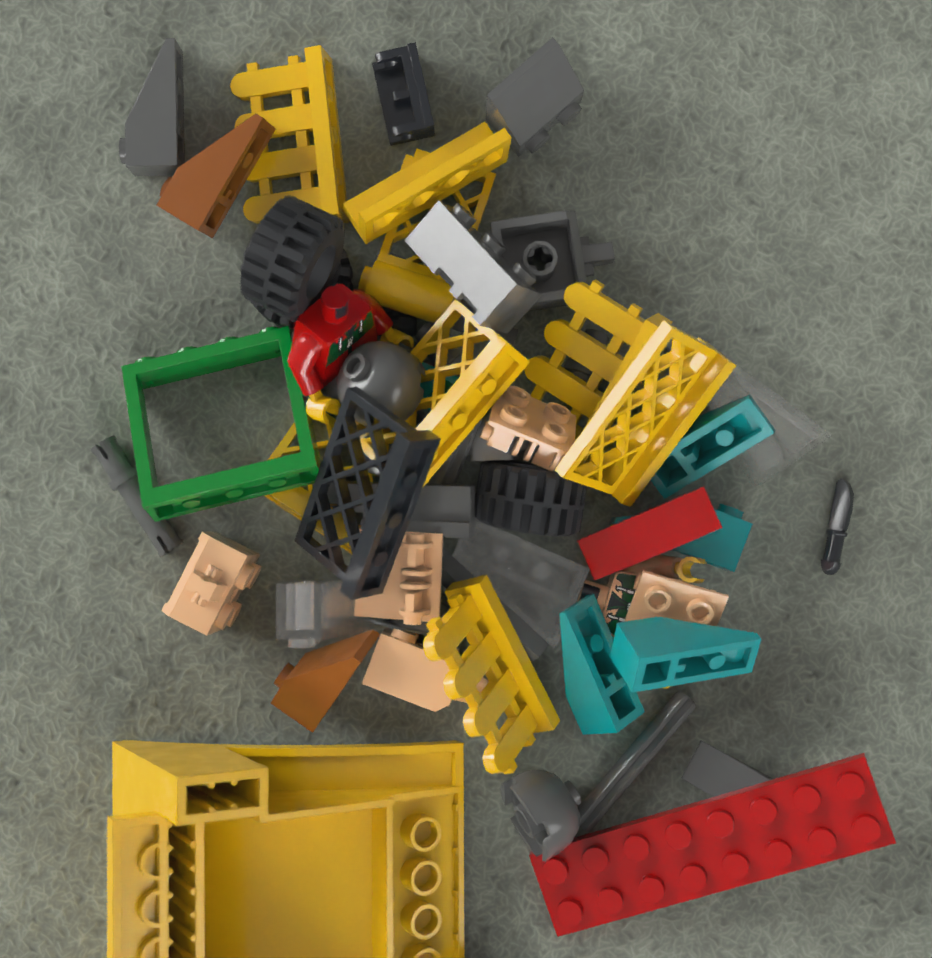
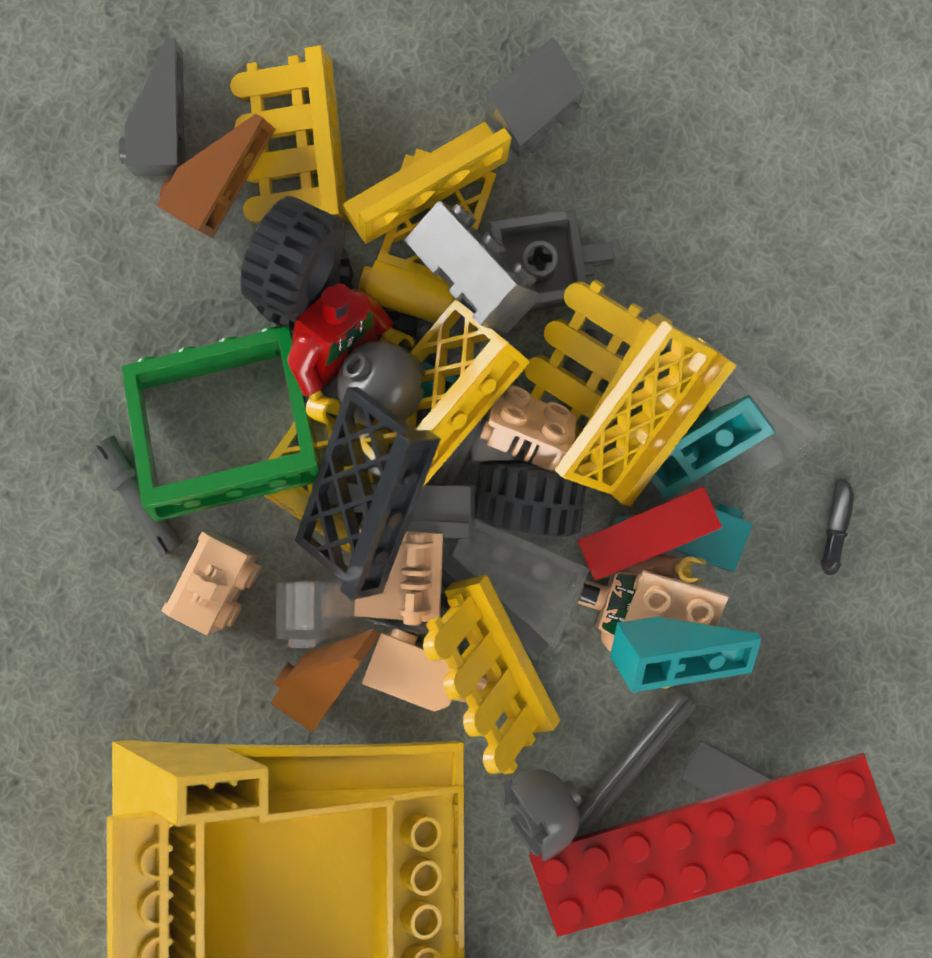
(403, 95): black hinge -> none
(592, 681): teal slope -> none

